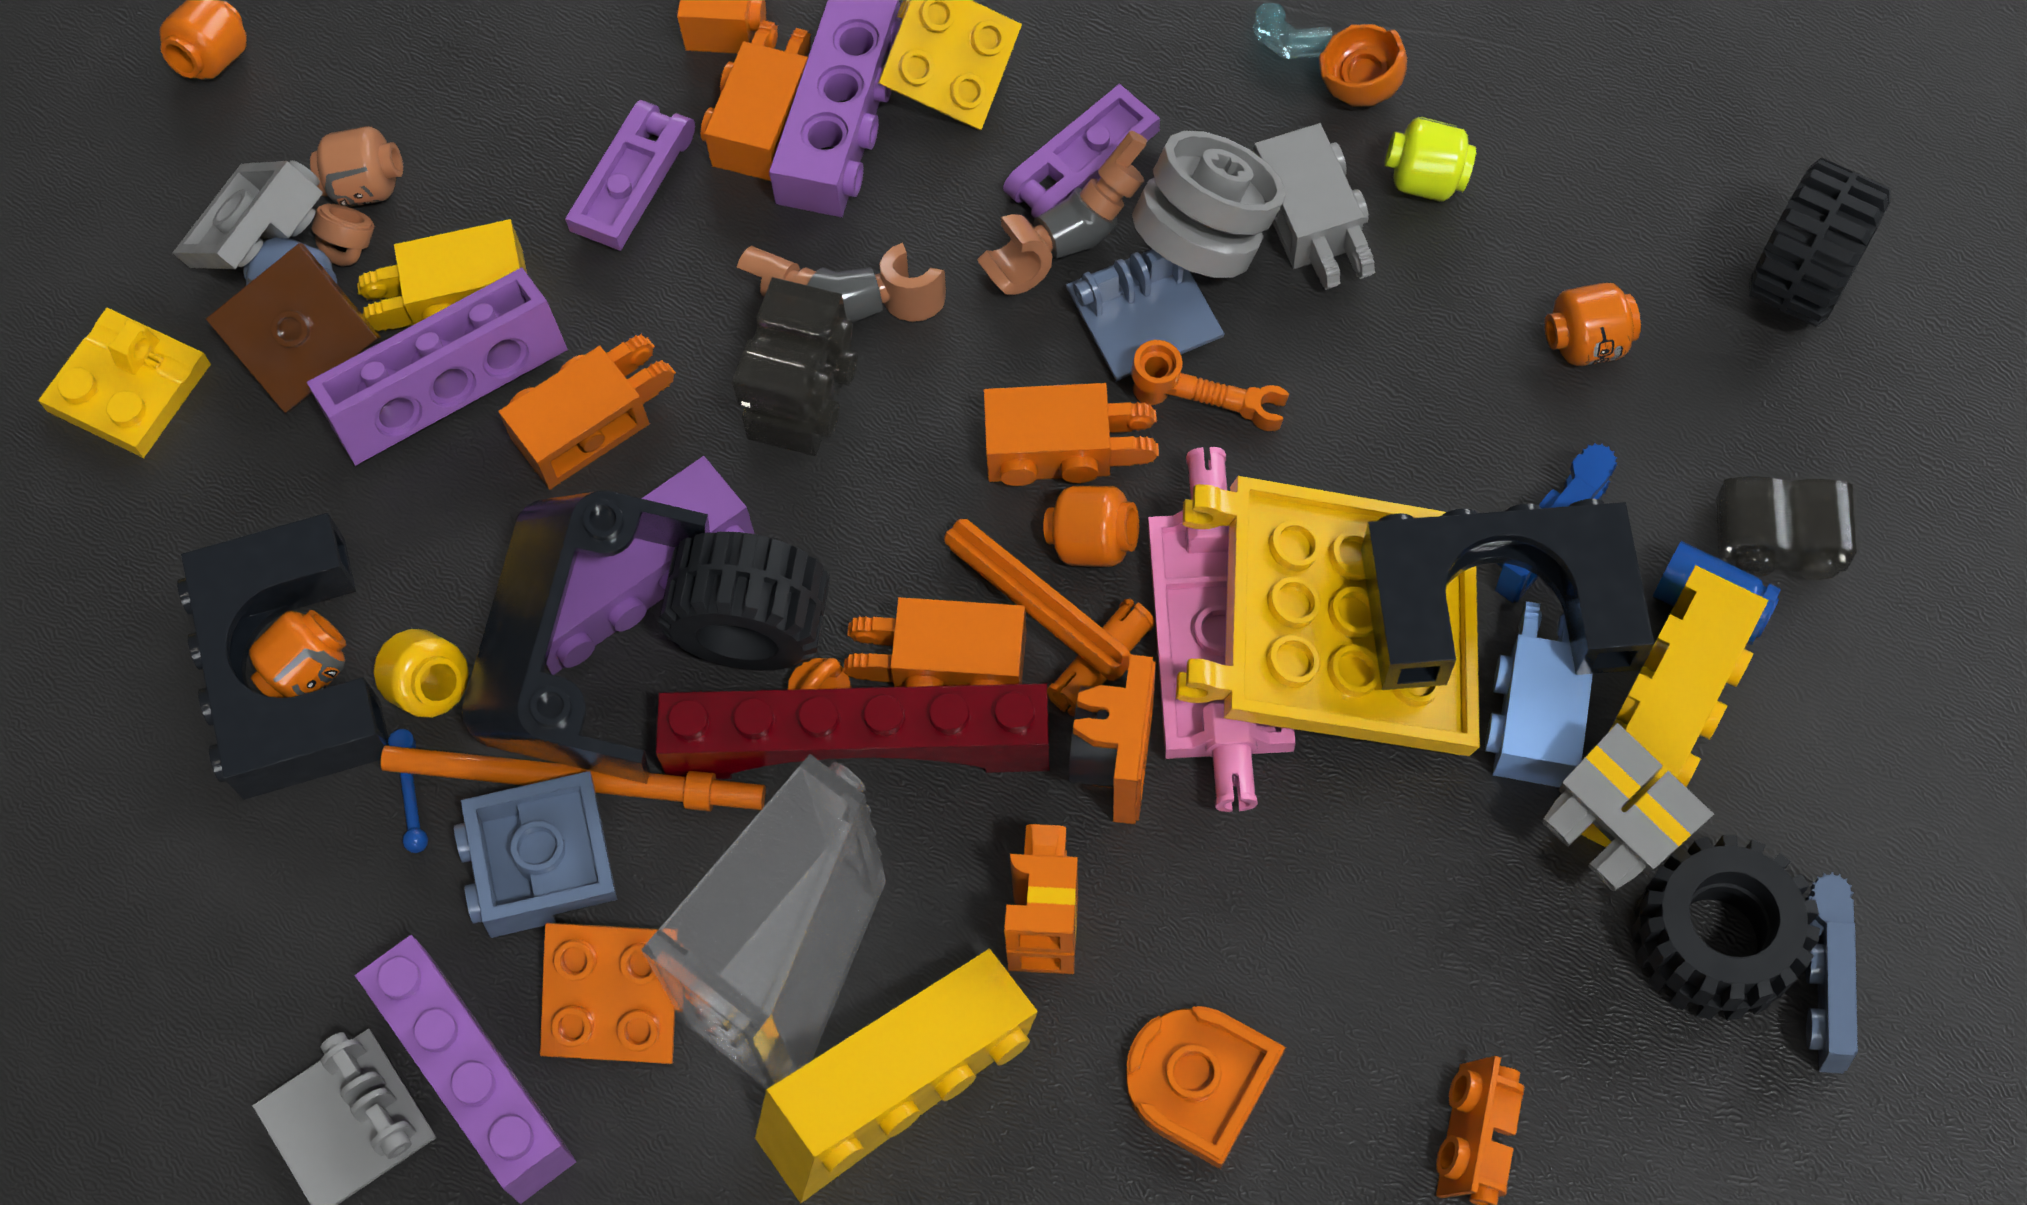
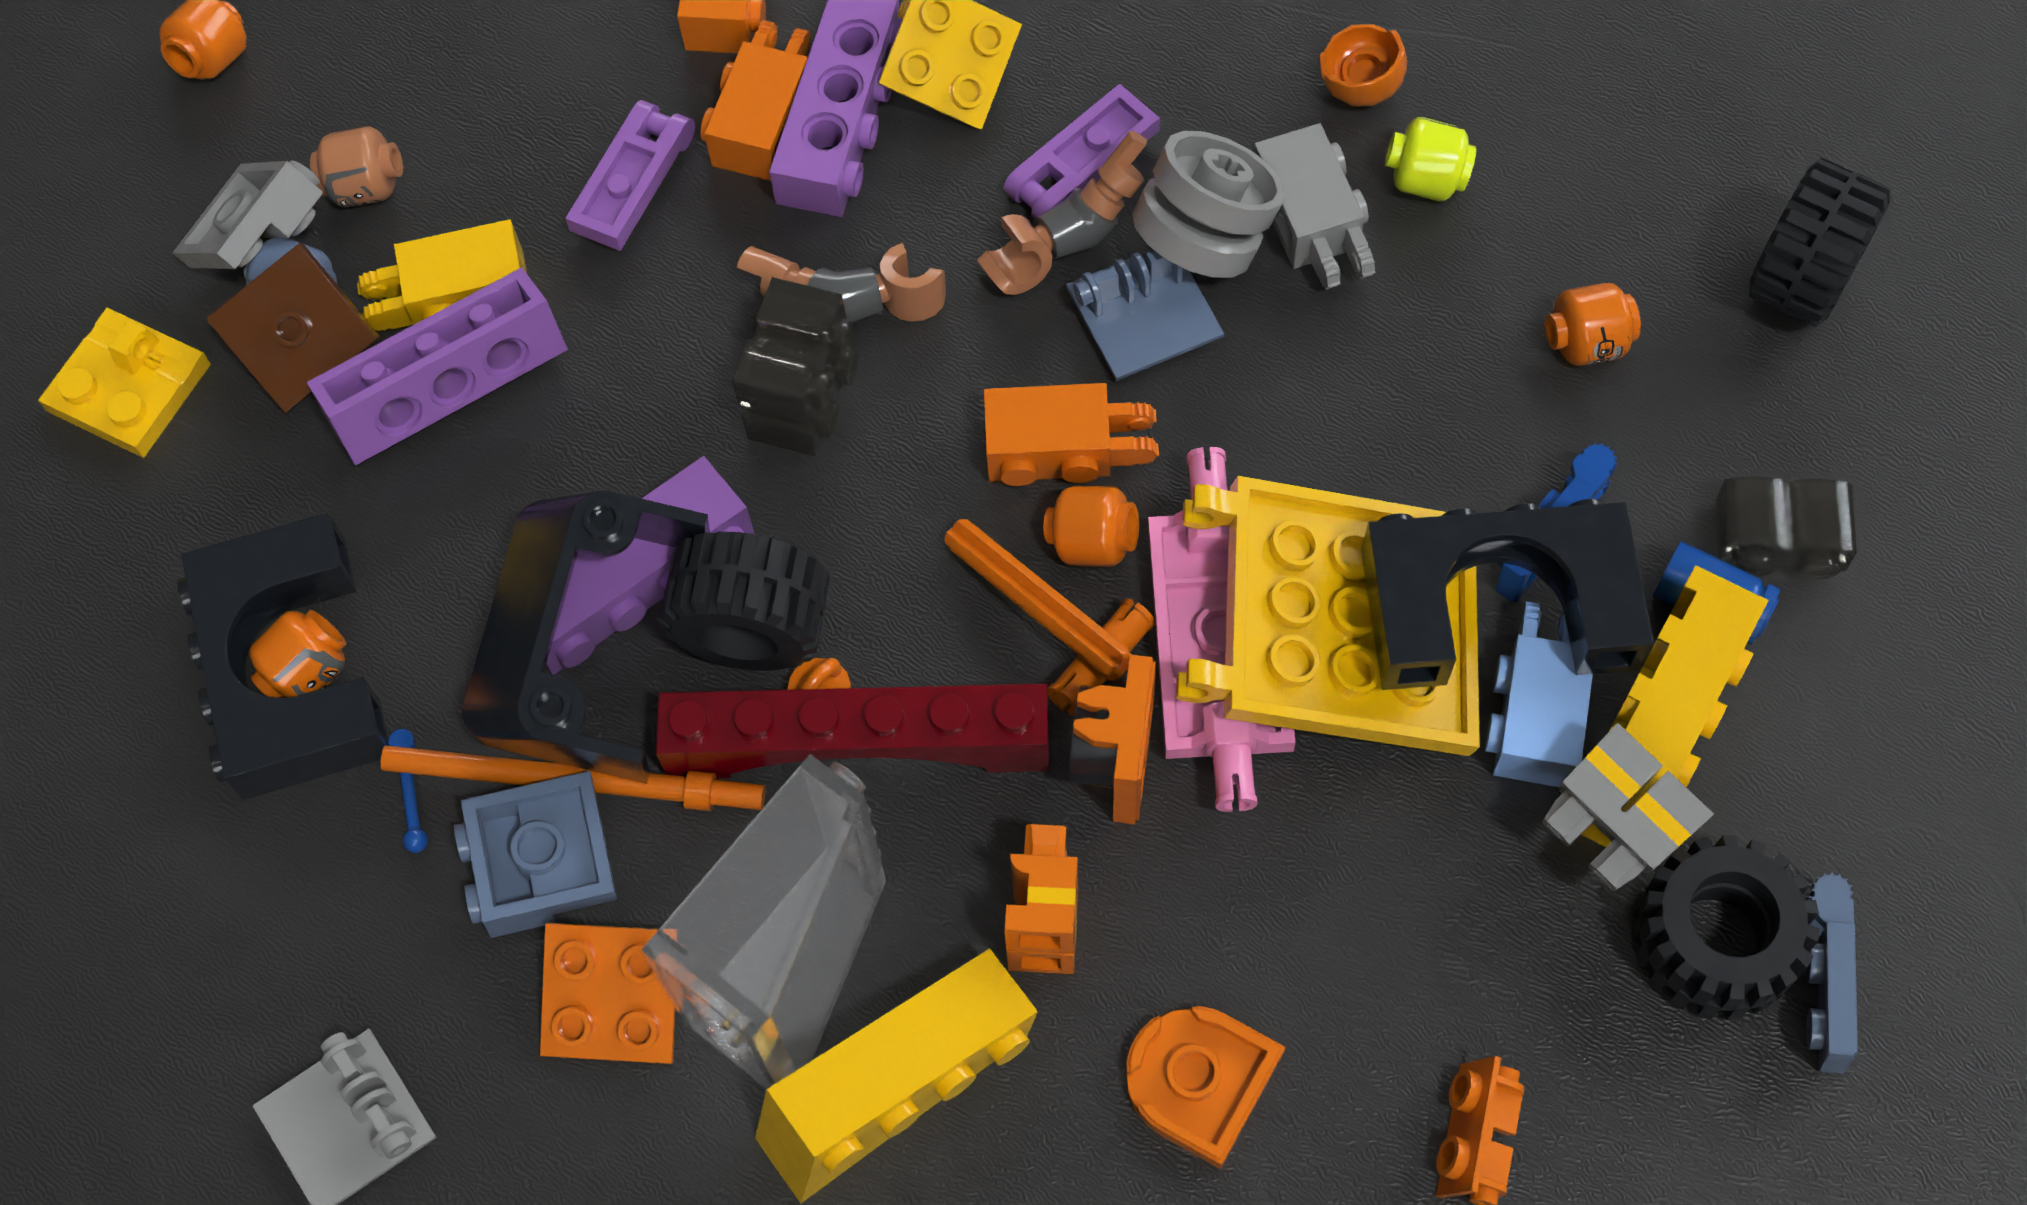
(343, 228): nougat tile -> none
(421, 673): yellow head -> none
(465, 1069): medium lavender brick -> none
(585, 408): orange hinge -> none
(942, 644): orange hinge -> none
(1158, 374): orange brick -> none
(1285, 39): clear light blue arm -> none

